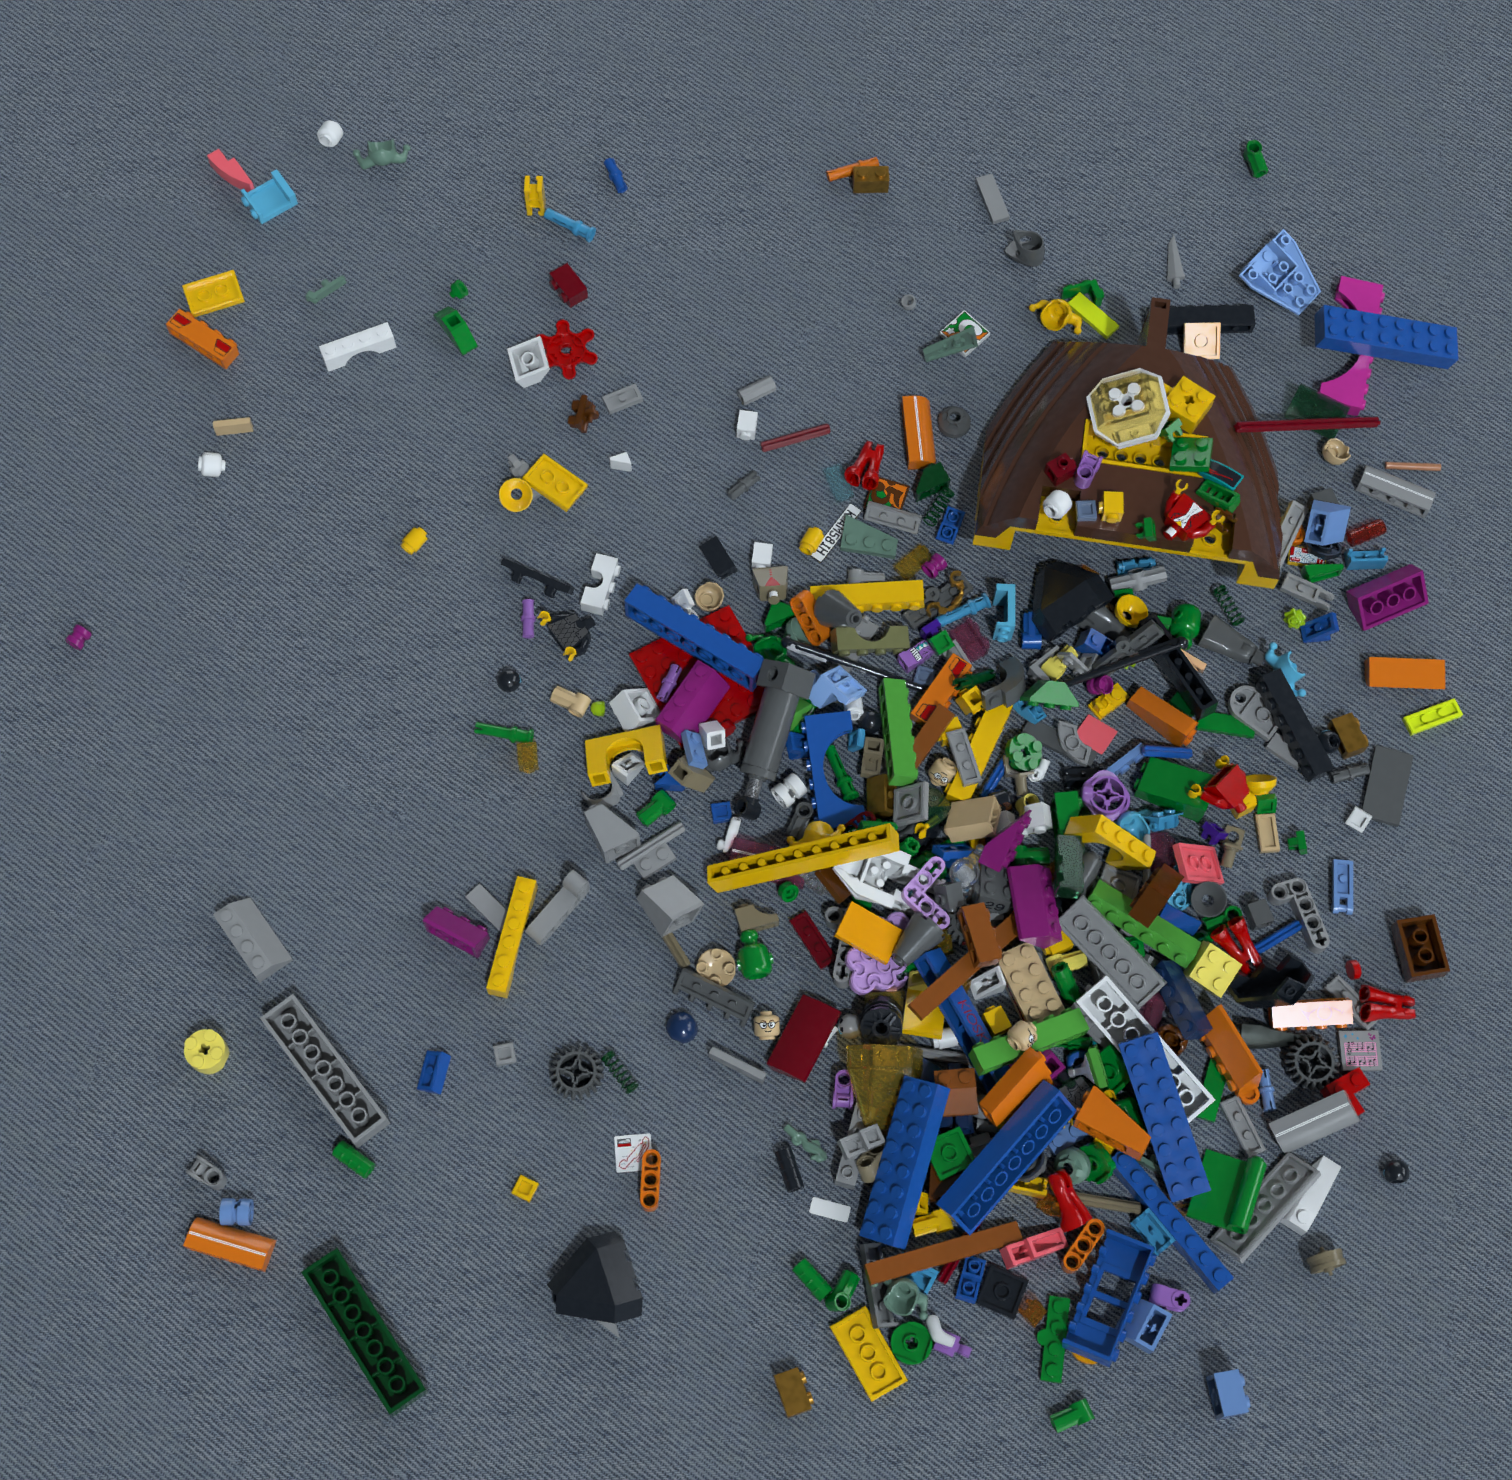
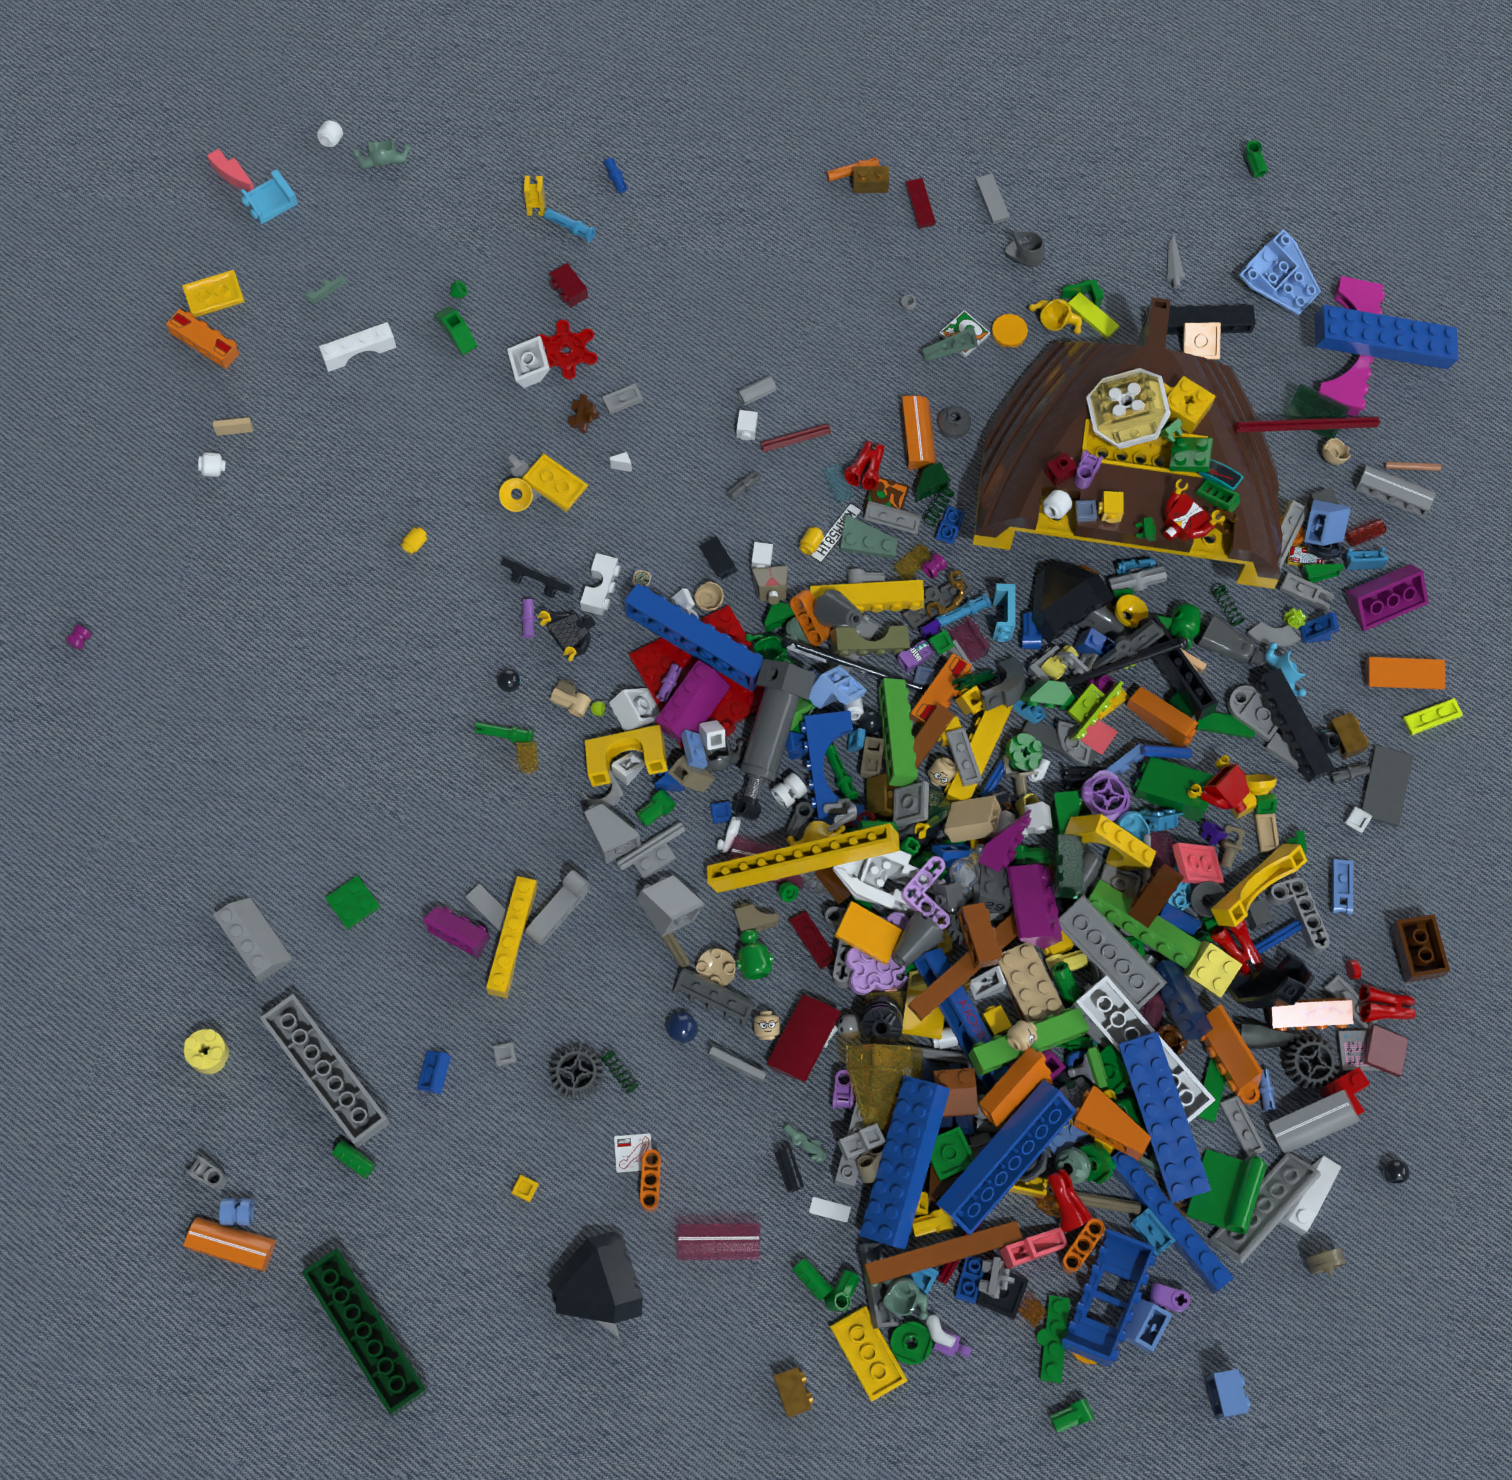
(352, 902): none -> green plate
(568, 686): none -> dark tan tile
(642, 578): none -> tile
(718, 1241): none -> clear pink brick
(843, 807): none -> light grey helmet
(920, 203): none -> dark red tile
(995, 1268): none -> light grey hips
(1009, 330): none -> light orange tile
(1089, 705): none -> lime bracket
(1235, 905): none -> yellow arch
(1265, 635): none -> light grey tile
(1385, 1051): none -> tile

